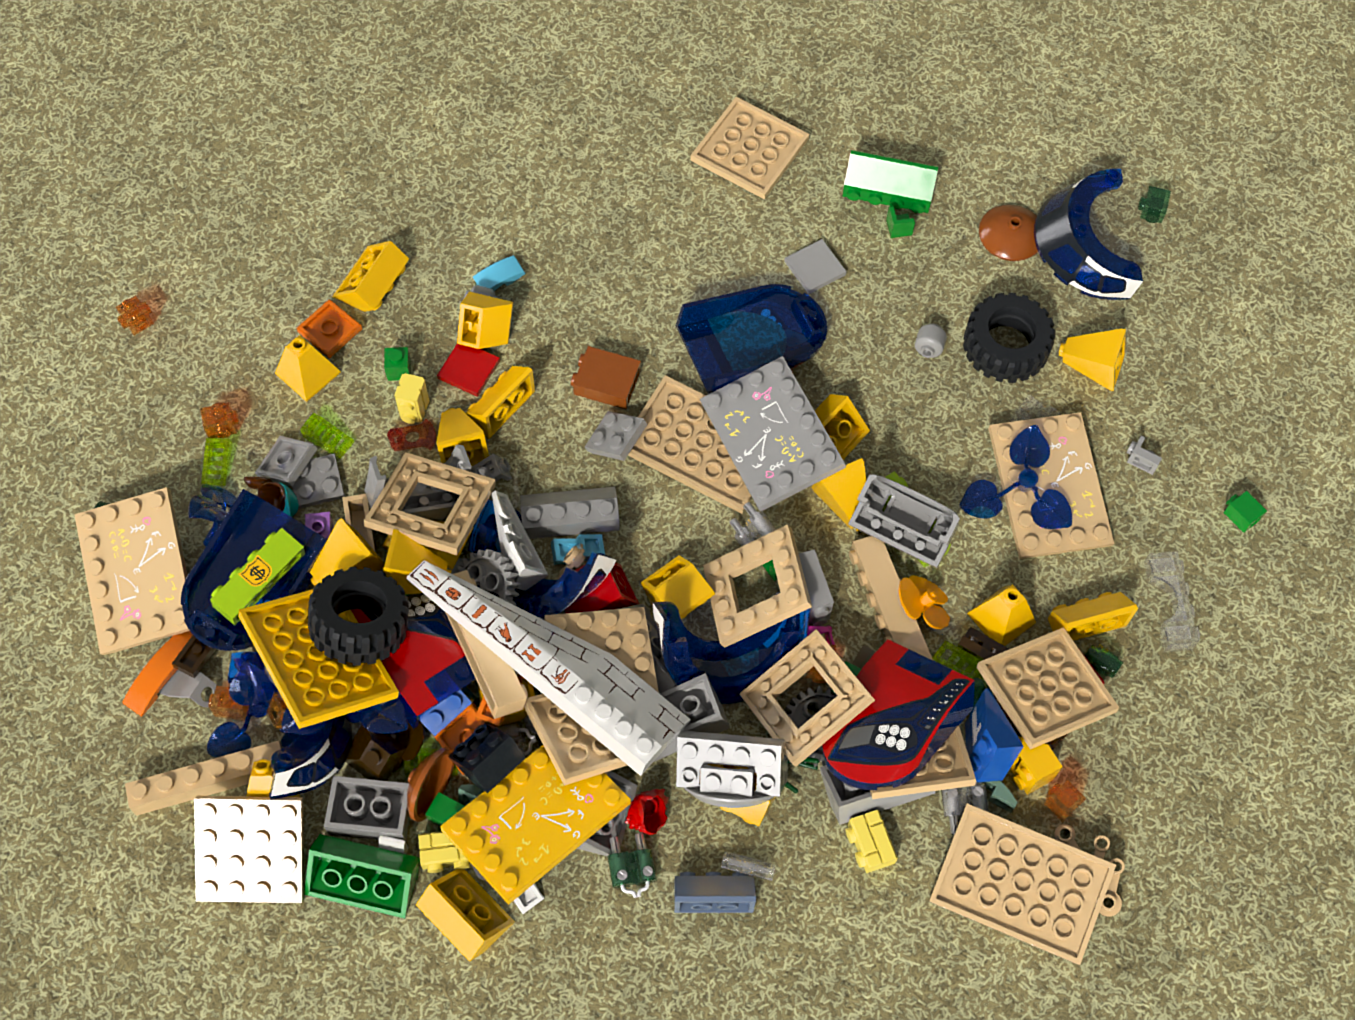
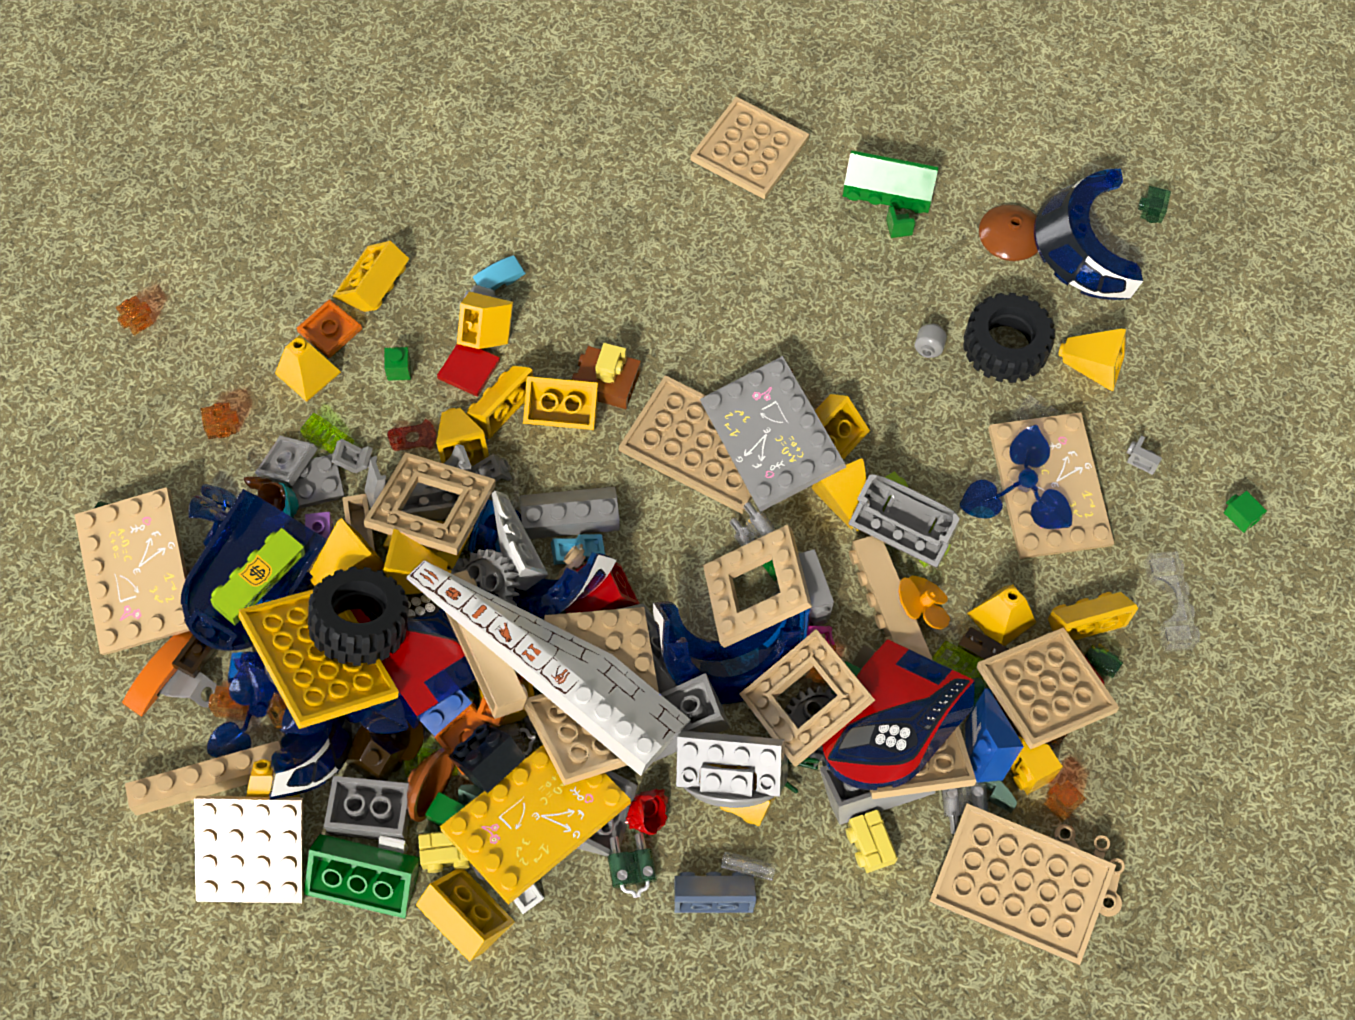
(211, 443): clear neon green slope -> none
(351, 457): none -> light grey bracket
(412, 398): light yellow brick -> none
(561, 403): none -> yellow slope
(610, 362): none -> light yellow brick
(616, 435): light grey plate -> none
(679, 584): yellow slope -> none
(748, 330): clear blue windscreen -> none
(815, 266): light grey tile -> none

